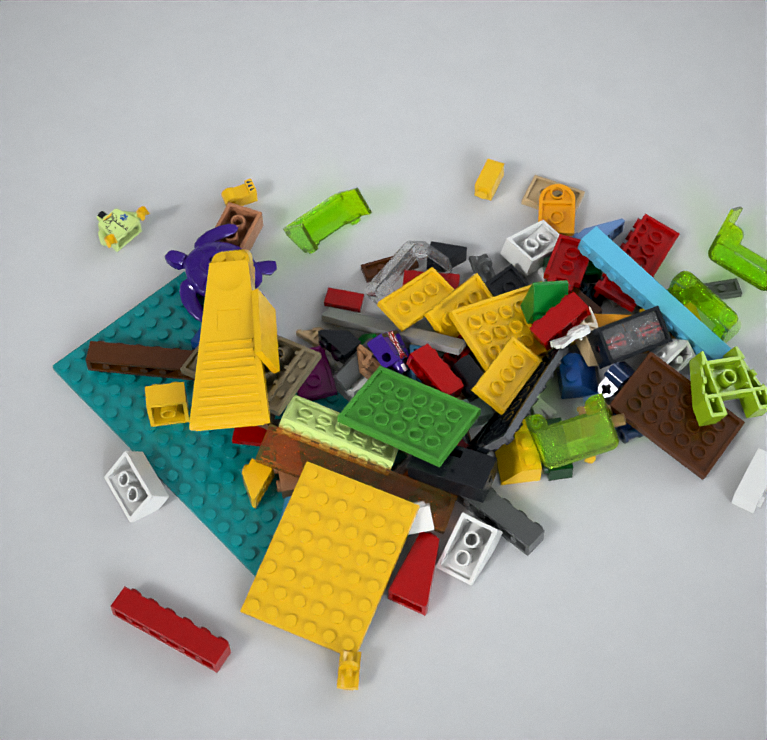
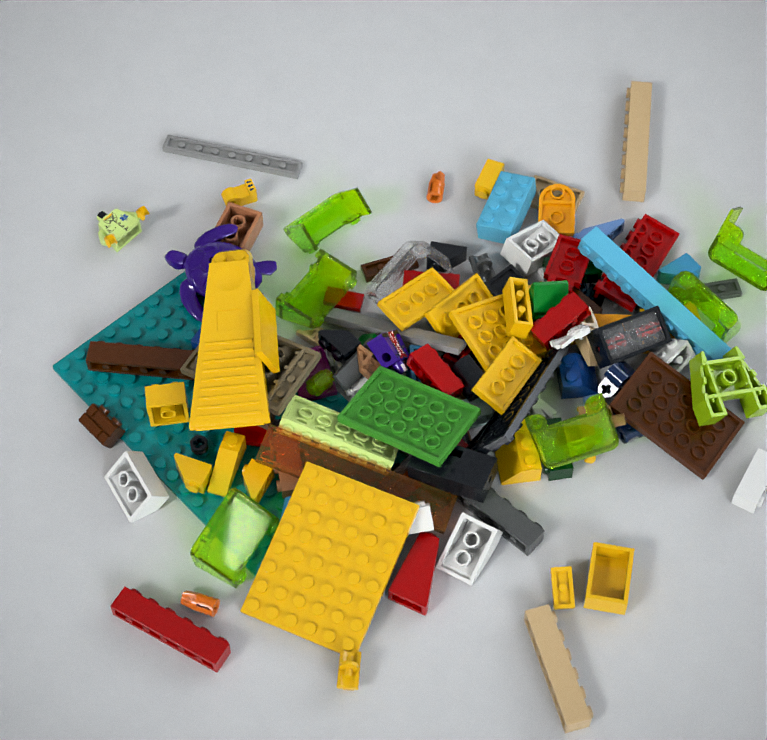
(102, 425): none -> reddish brown brick
(193, 472): none -> yellow slope
(195, 441): none -> black bush
(200, 602): none -> orange hinge
(227, 463): none -> yellow slope
(232, 156): none -> light grey tile
(232, 537): none -> clear neon green windscreen
(317, 292): none -> clear neon green windscreen
(320, 382): none -> clear neon green brick
(436, 187): none -> orange hinge
(506, 207): none -> medium azure brick
(517, 307): none -> yellow brick
(558, 669): none -> tan brick
(562, 588): none -> yellow plate
(609, 578): none -> yellow piece
(636, 141): none -> tan brick
(683, 263): none -> dark azure slope

